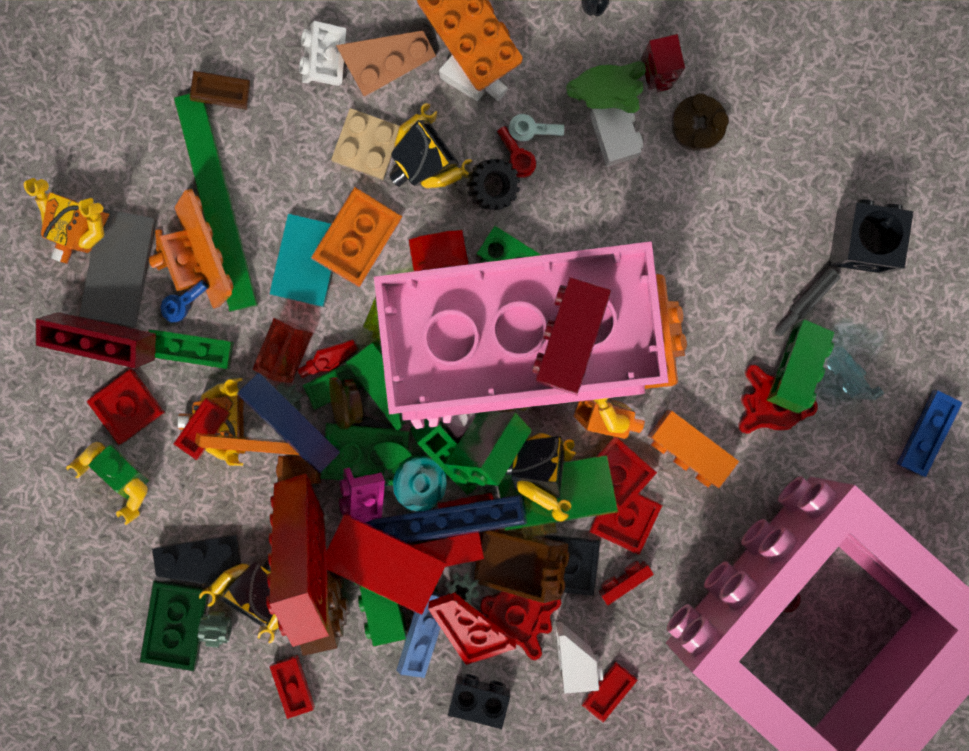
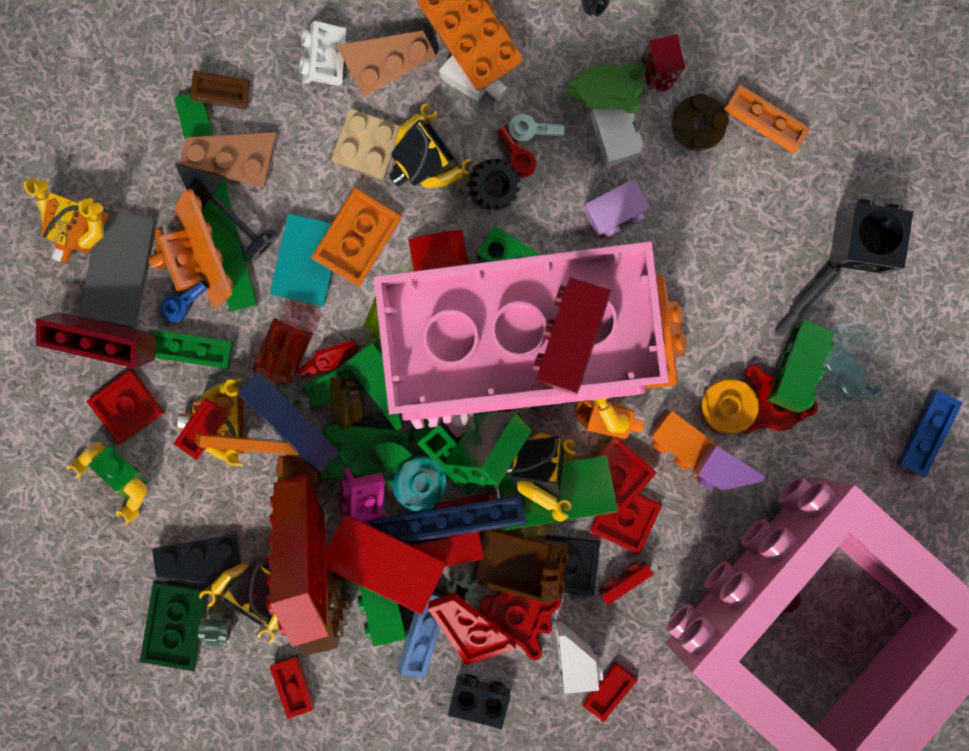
(204, 187): none -> black piece
(232, 157): none -> nougat wing
(617, 208): none -> lavender brick
(724, 470): none -> medium lavender slope
(730, 406): none -> light orange tile
(767, 119): none -> orange plate

